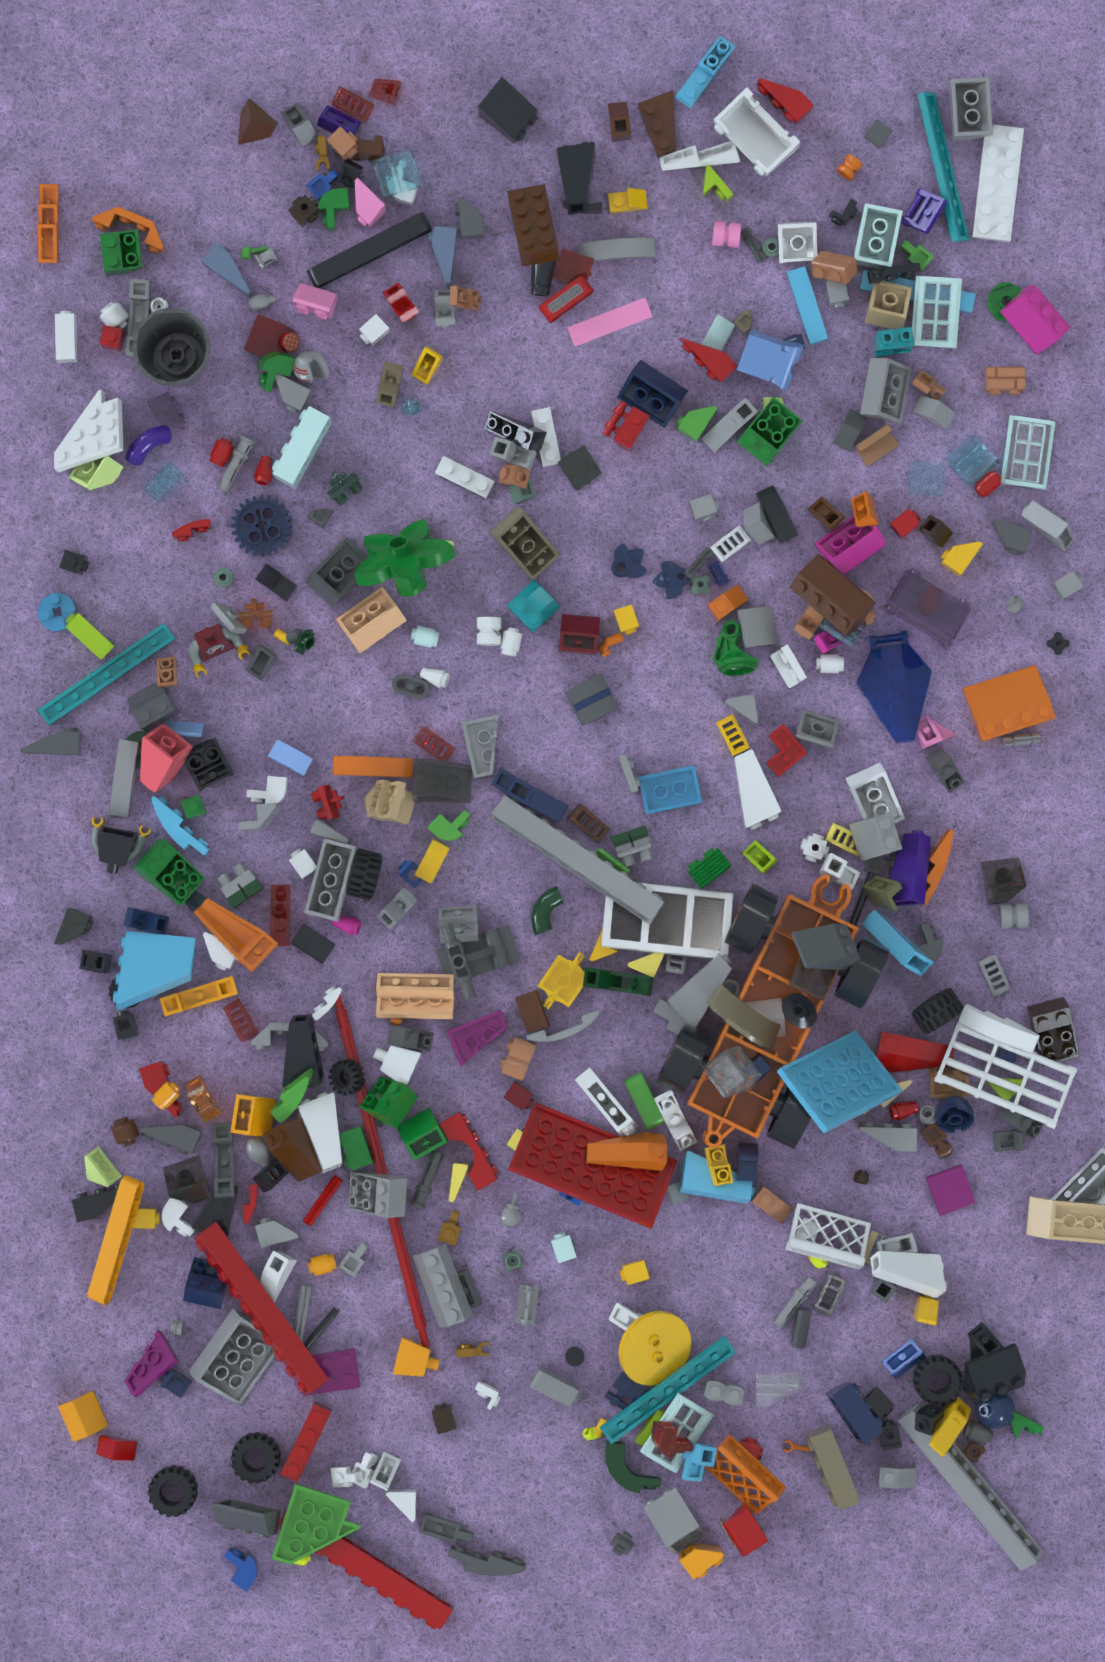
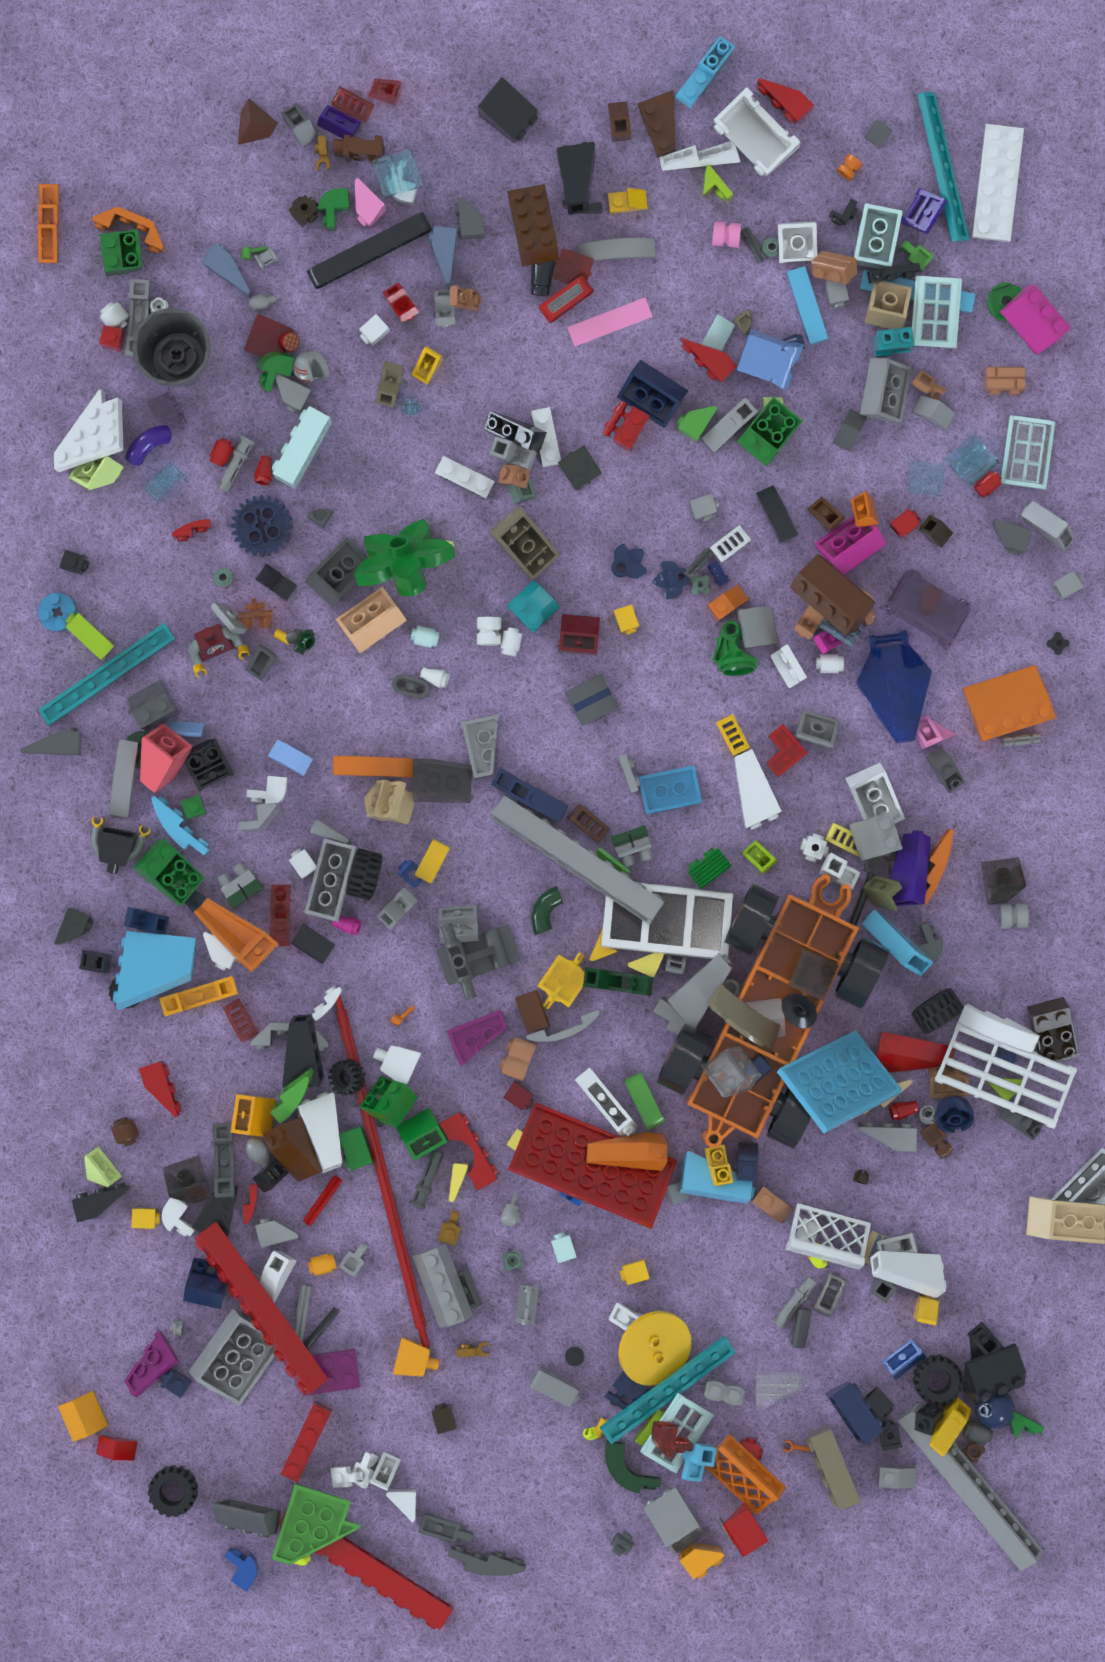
(66, 337): white brick -> none
(115, 1240): light orange beam -> none
(121, 1031): black brick -> none
(166, 1095): light orange brick -> none
(167, 672): nougat slope -> none
(178, 1135): dark grey slope -> none
(202, 1099): clear orange brick -> none
(255, 1474): black tyre -> none
(315, 301): bright pink slope -> none
(321, 184): blue plate -> none
(330, 802): red hips -> none
(343, 143): nougat brick -> none
(349, 173): black bracket -> none
(349, 482): hips -> none
(377, 1194): light grey slope -> none
(410, 1037): dark grey slope -> none
(415, 996): light nougat slope -> none
(421, 733): clear red slope -> none
(445, 830): bright green brick -> none
(486, 1390): white bracket -> none
(608, 642): orange arm -> none
(675, 1120): white slope -> none
(744, 706): light grey slope -> none
(757, 524): light grey slope -> none
(826, 947): dark grey slope -> none
(876, 445): medium nougat panel -> none
(950, 1190): magenta slope -> none
(959, 557): yellow slope -> none
(970, 108): light grey slope -> none
(993, 958): light grey slope -> none
(1008, 1140): dark grey bracket -> none
(1014, 604): light grey plate -> none

